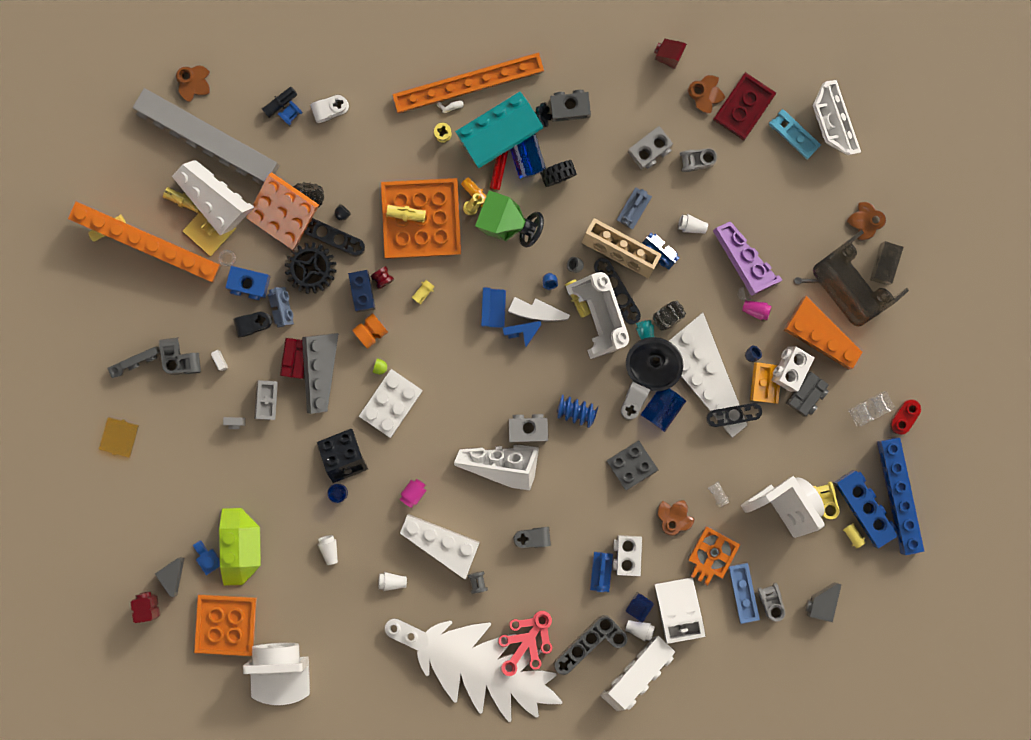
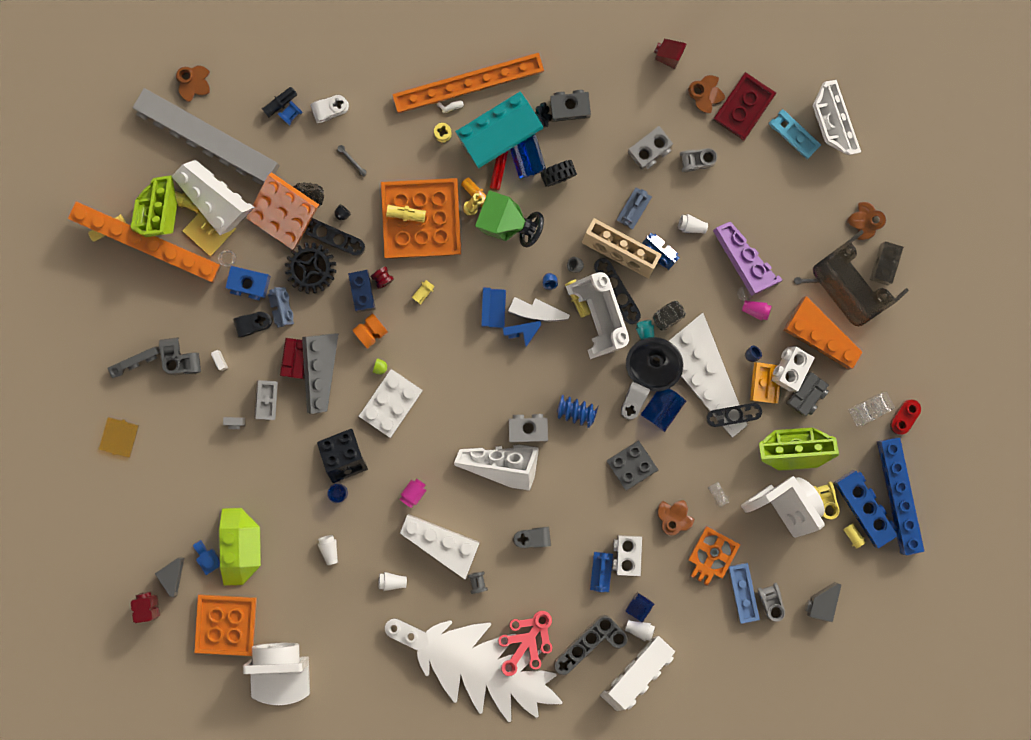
(155, 208): none -> lime wedge
(341, 149): none -> dark grey hinge
(679, 610): white slope -> none
(798, 449): none -> lime wedge

